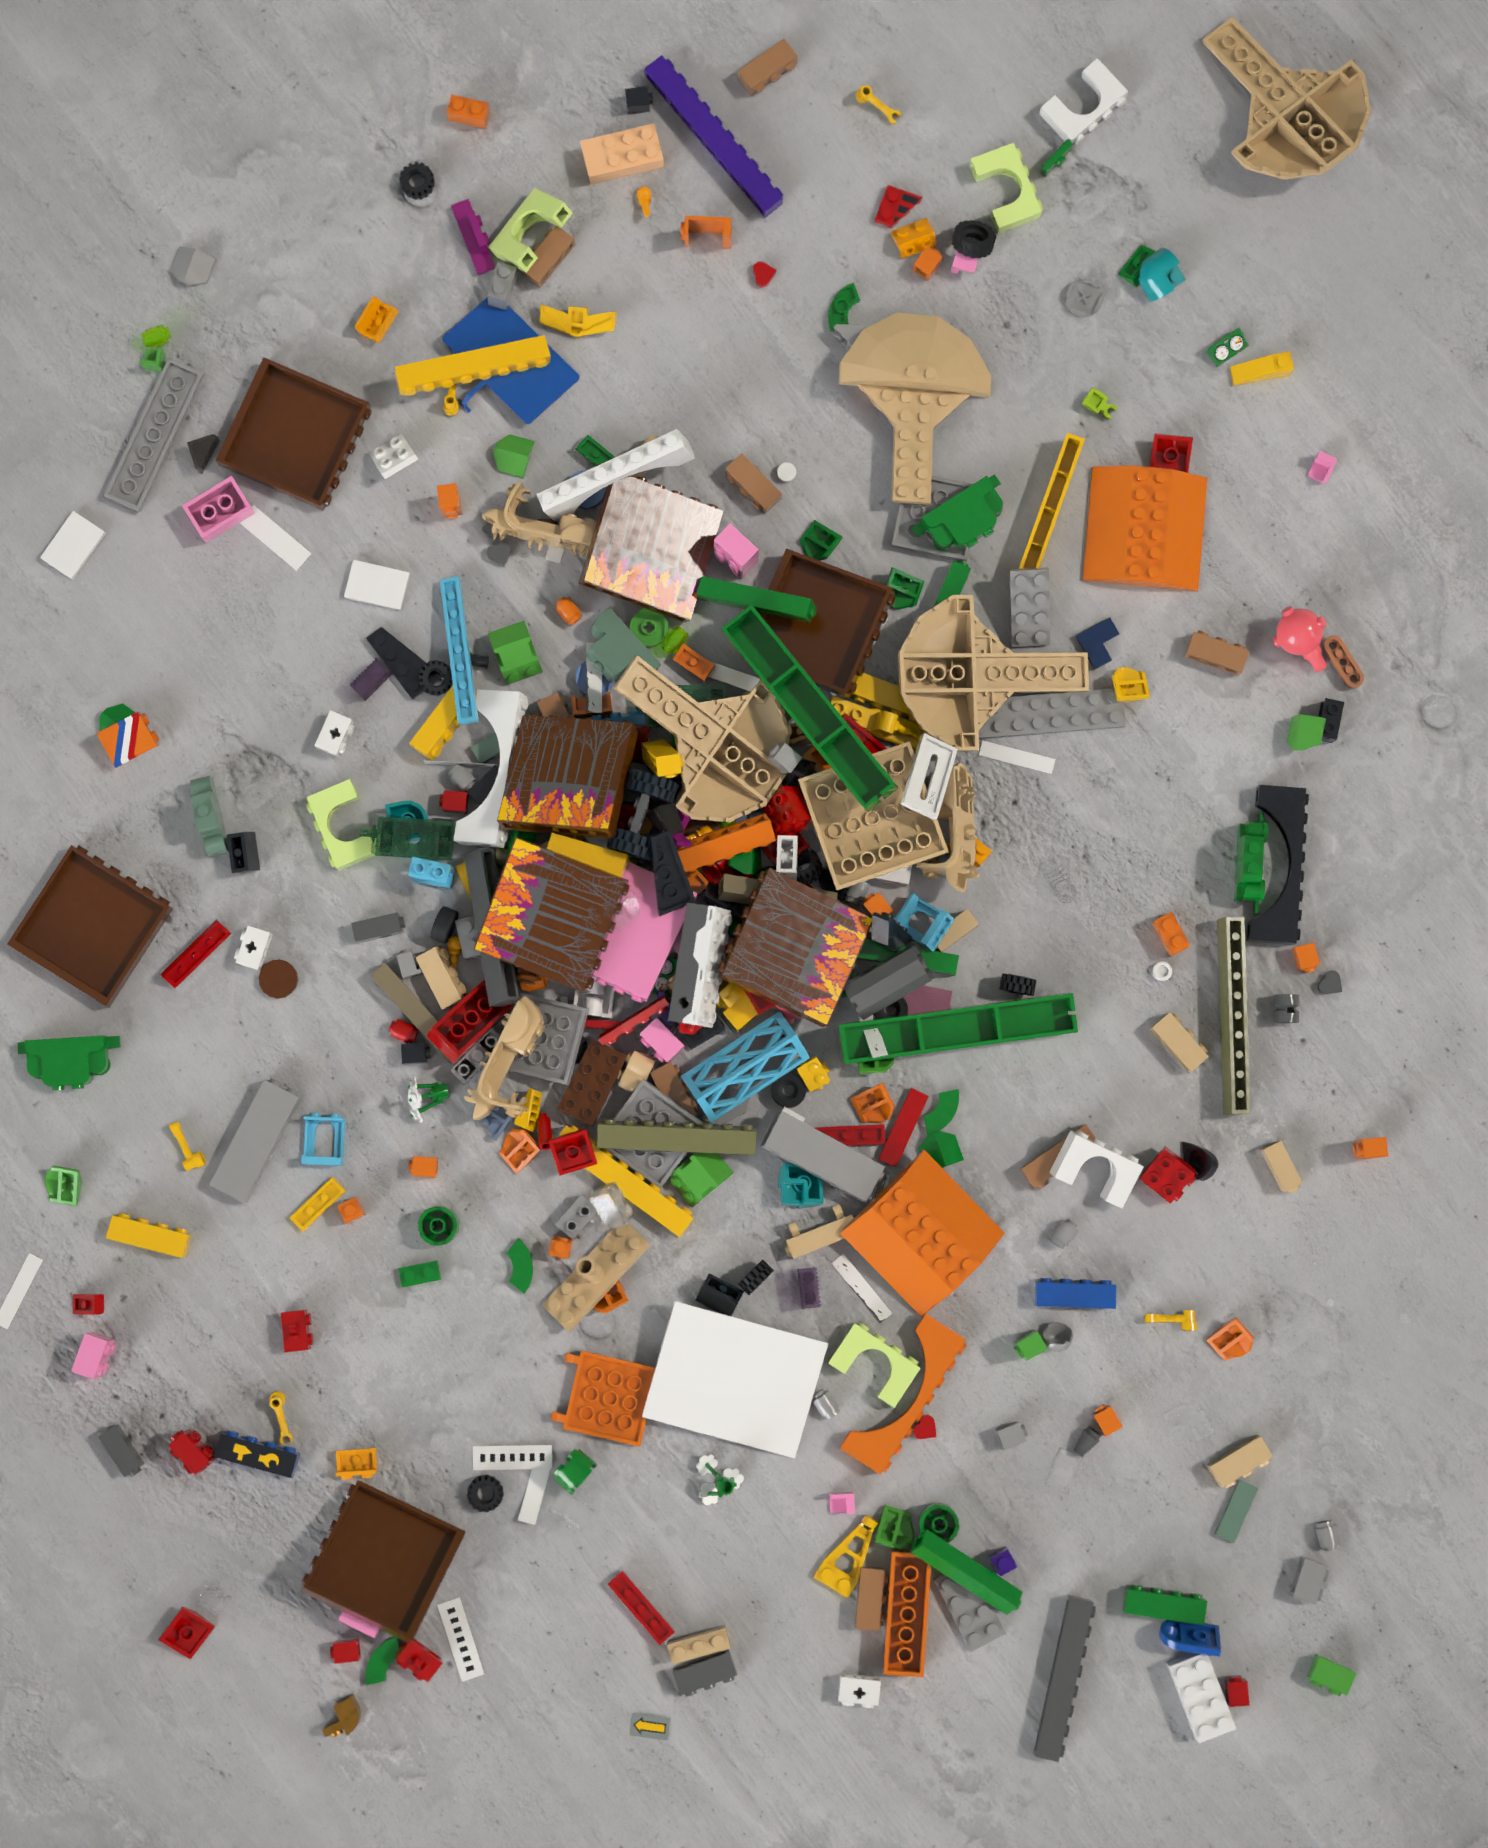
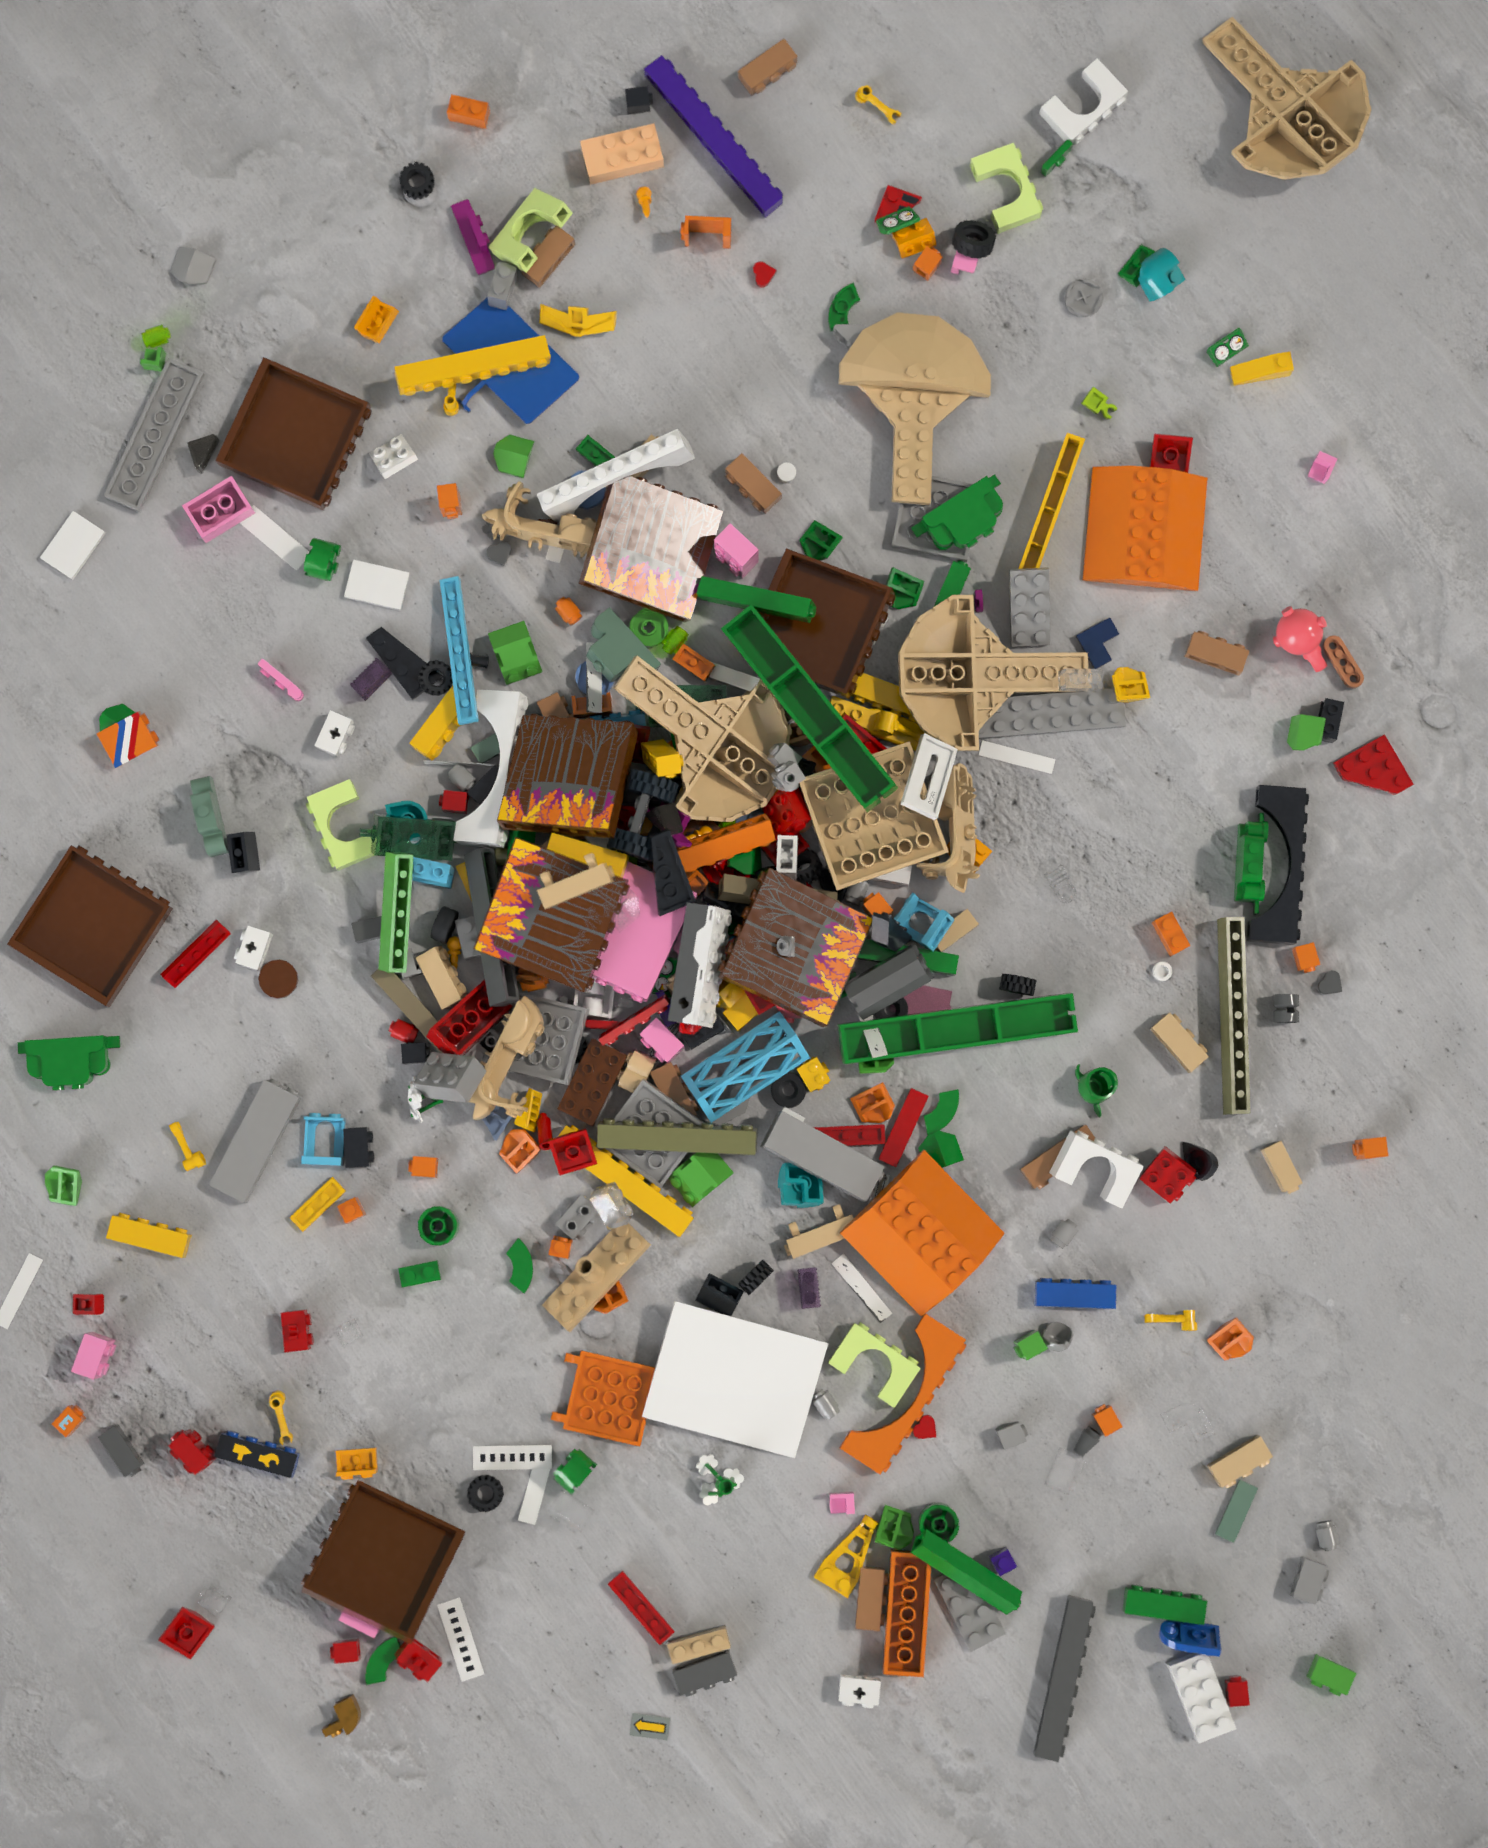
(69, 1420): none -> orange brick
(281, 681): none -> bright pink hinge
(321, 559): none -> green brick
(357, 1147): none -> black hinge
(395, 912): none -> bright green brick
(449, 1077): none -> light grey brick
(575, 885): none -> tan brick
(786, 946): none -> light grey plate
(787, 776): none -> light grey brick
(897, 220): none -> slope
(978, 600): none -> magenta tile
(1080, 679): none -> clear brick
(1096, 1086): none -> green piece
(1375, 767): none -> red plate

